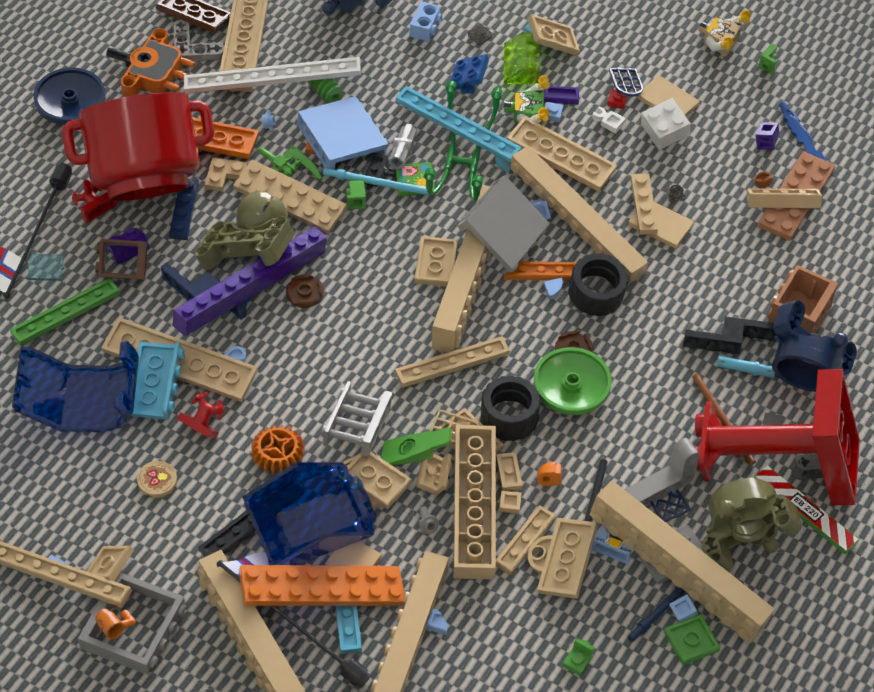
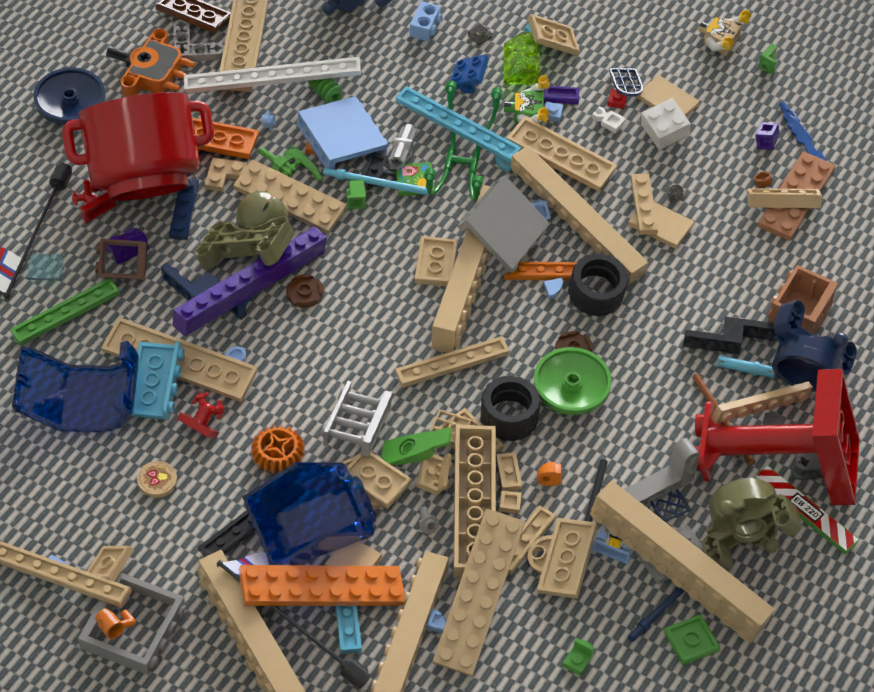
(478, 592): none -> tan plate
(683, 608): light blue plate -> none
(761, 402): none -> tan plate

